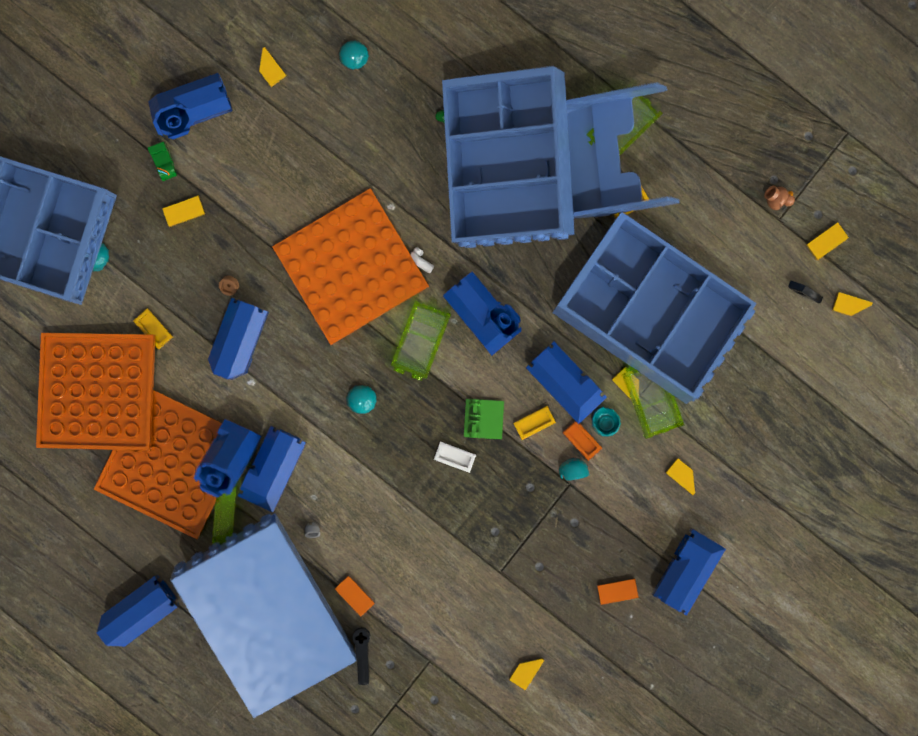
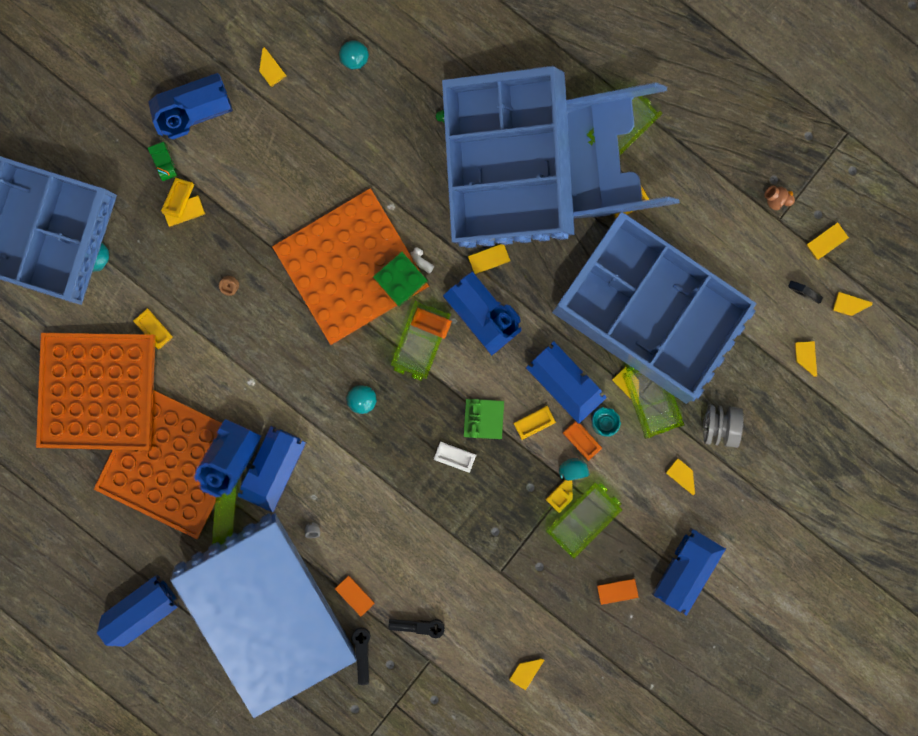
(177, 198): none -> yellow tile
(237, 339): blue brick -> none
(400, 279): none -> green piece
(417, 627): none -> black connector
(431, 323): none -> orange tile
(489, 259): none -> yellow tile
(561, 496): none -> yellow tile
(584, 519): none -> clear door
(725, 426): none -> light grey wheel
(806, 356): none -> yellow tile

